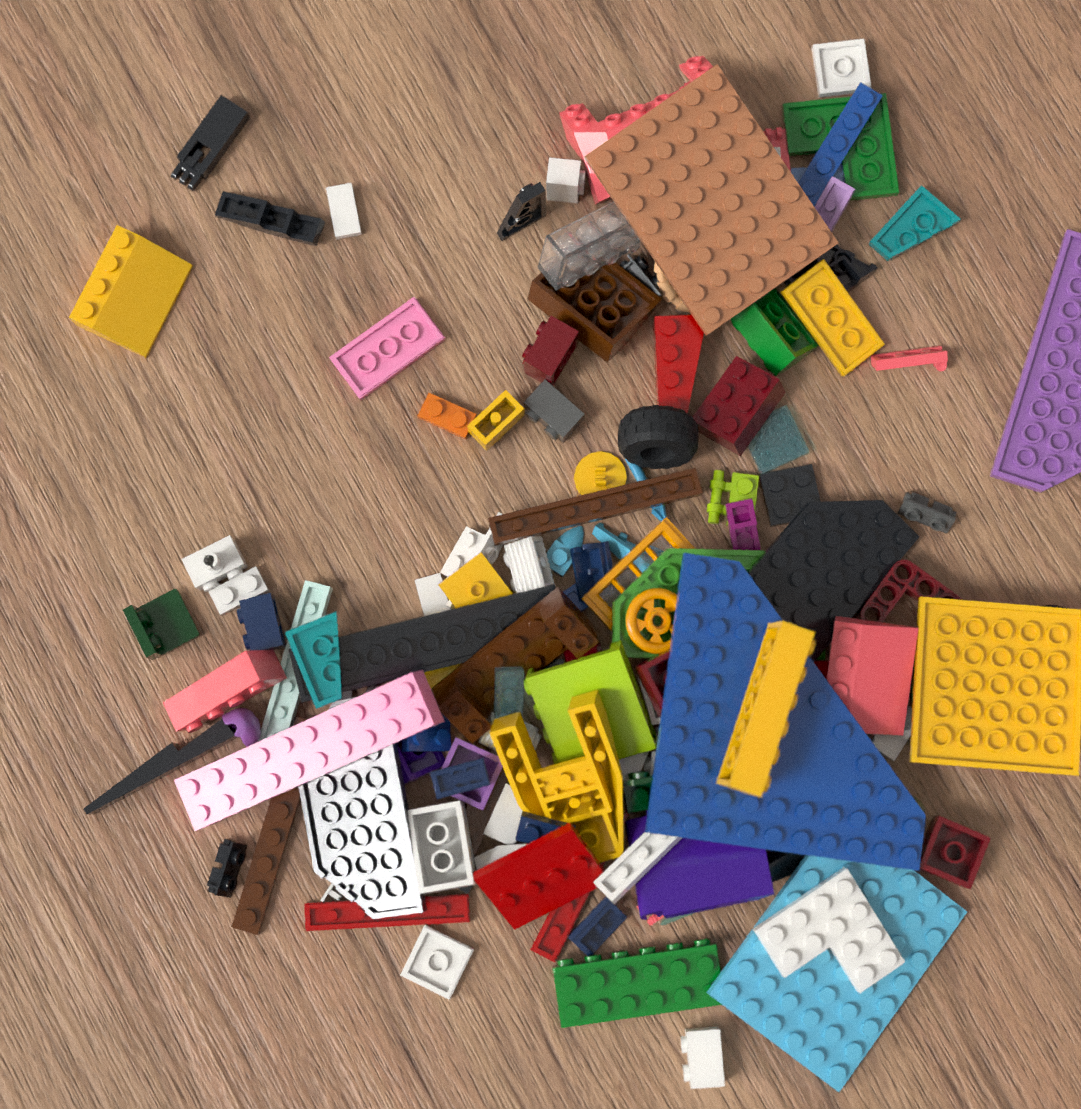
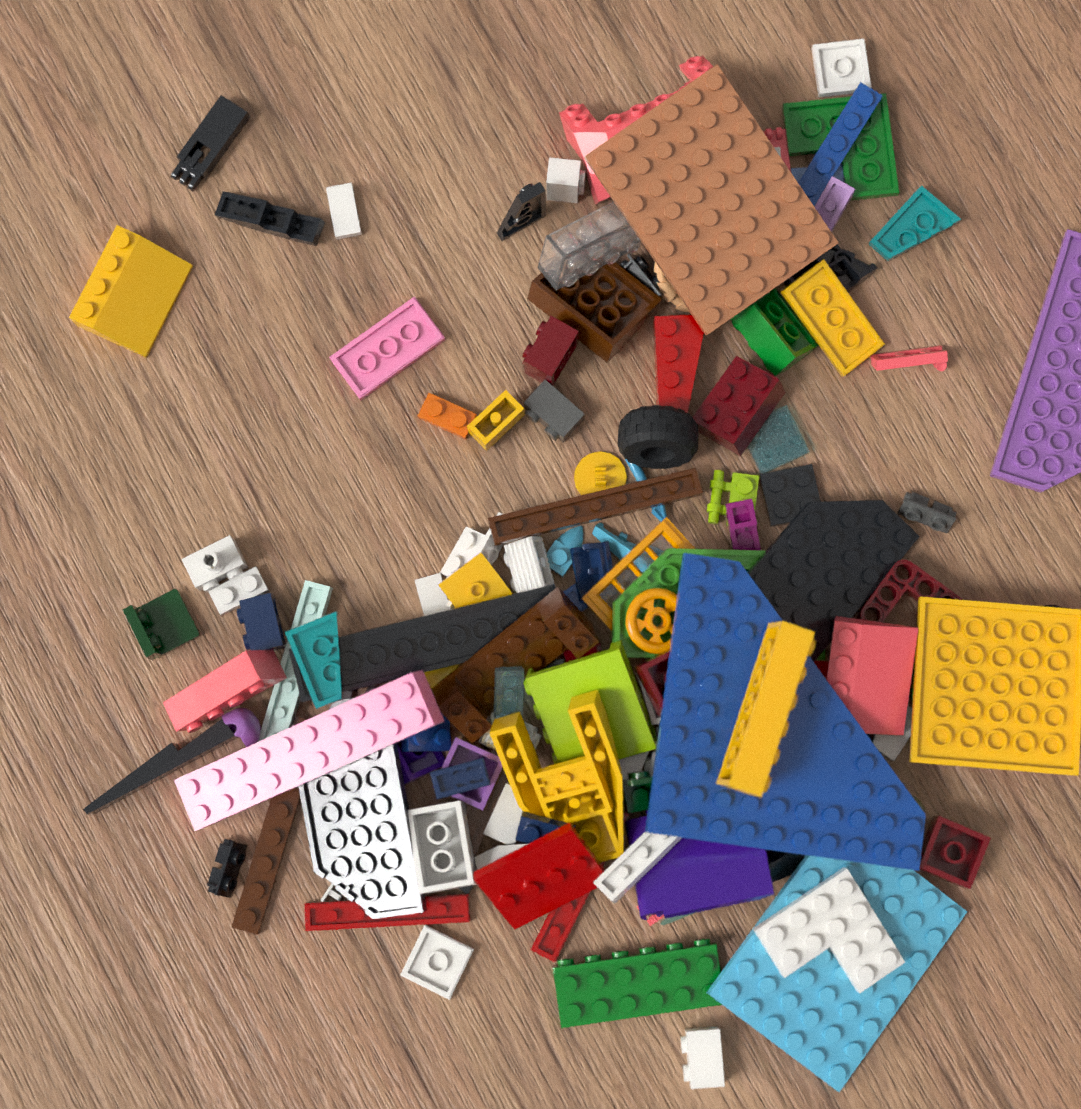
(597, 926): dark blue hinge -> none

